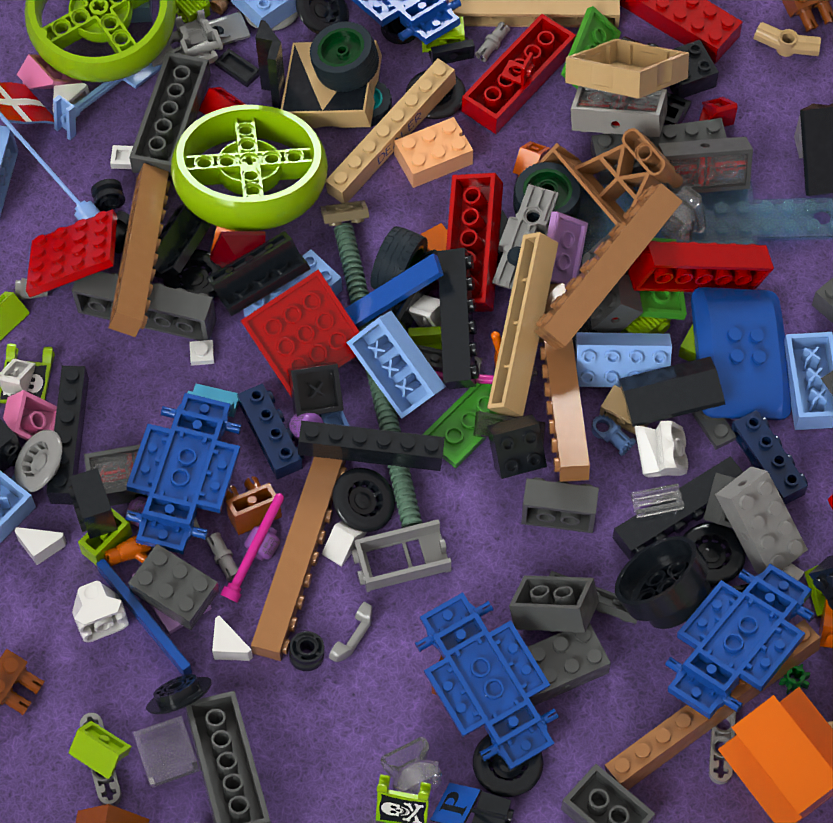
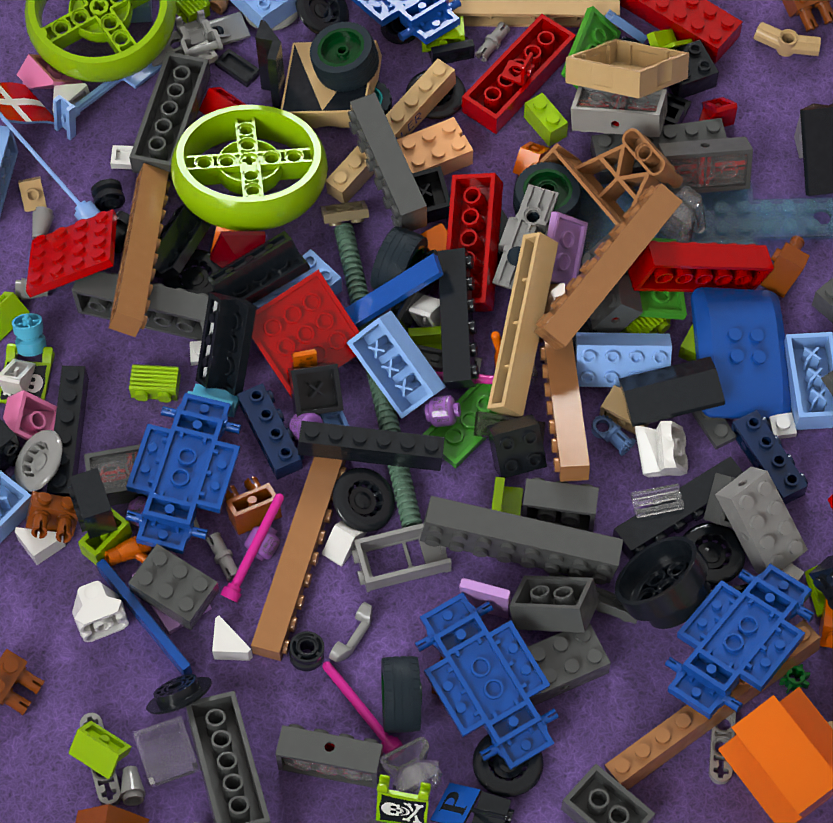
(29, 334): none -> medium azure wheel
(32, 193): none -> tan bracket
(41, 221): none -> light grey cone
(51, 513): none -> dark orange brick
(131, 787): none -> light grey cone
(154, 382): none -> lime brick
(225, 343): none -> black slope
(304, 358): none -> orange slope
(329, 755): none -> dark grey brick
(387, 163): none -> dark grey brick
(389, 741): none -> dark pink piece
(401, 694): none -> black wheel
(435, 193): none -> black brick
(442, 411): none -> medium lavender head
(479, 593): none -> lavender tile
(506, 498): none -> lime panel
(520, 540): none -> dark grey brick
(545, 119): none -> lime brick
(626, 26): none -> medium blue tile
(665, 39): none -> lime panel
(783, 425): none -> white plate
(788, 265): none -> dark orange brick

